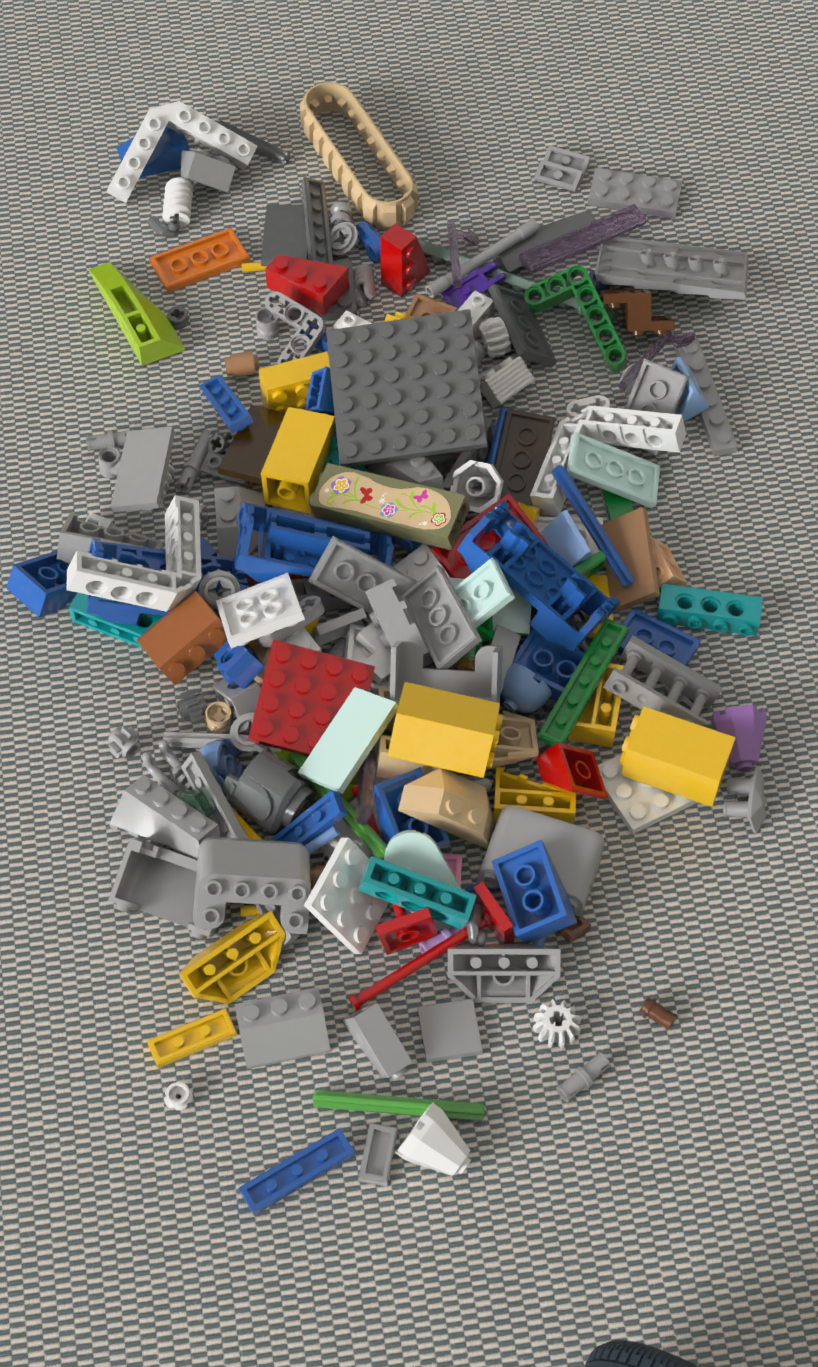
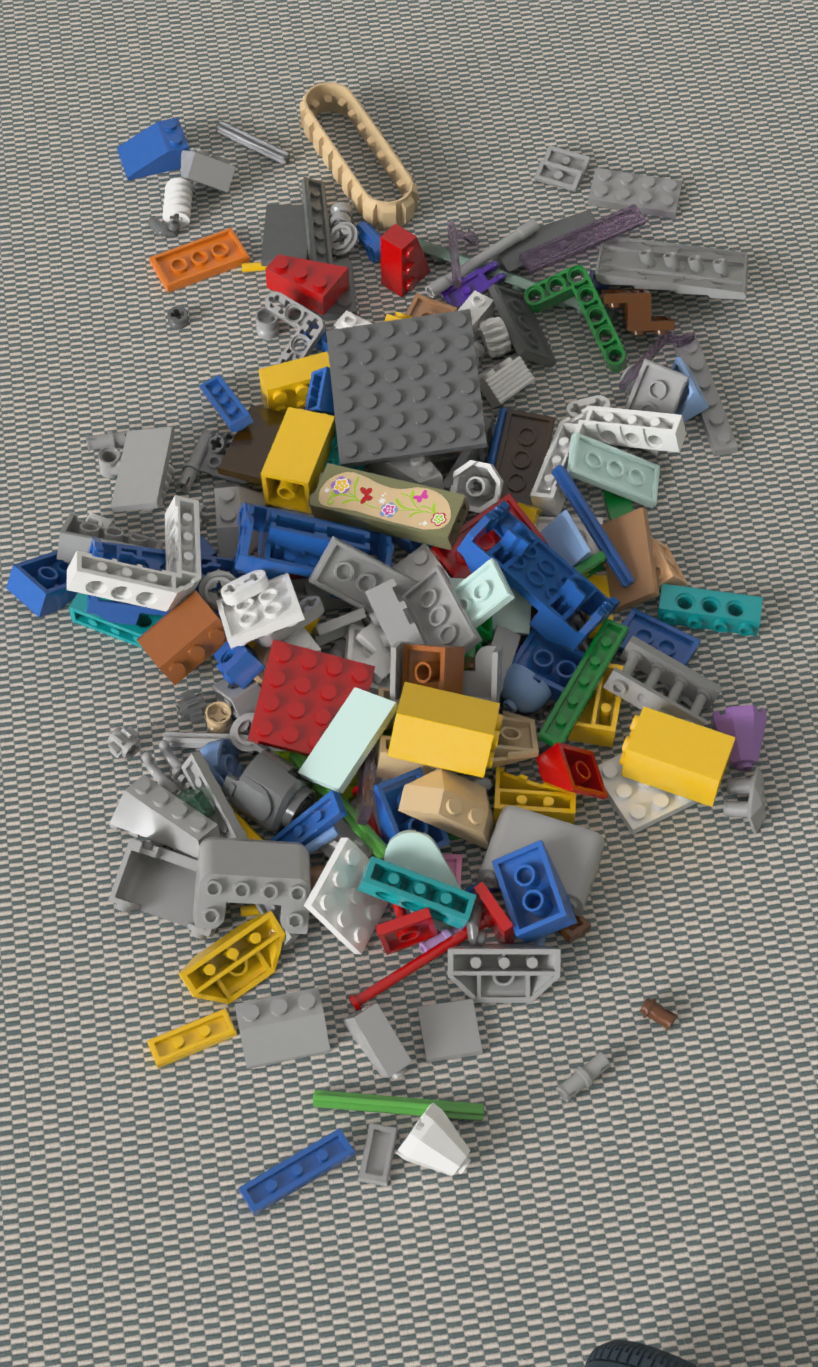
(139, 319): lime wedge -> none
(178, 1089): white plate -> none
(189, 122): white brick -> none
(241, 364): medium nougat brick -> none
(245, 587): none -> white beam
(364, 284): light grey hinge -> none
(433, 666): none -> dark orange slope
(557, 1034): white gear -> none

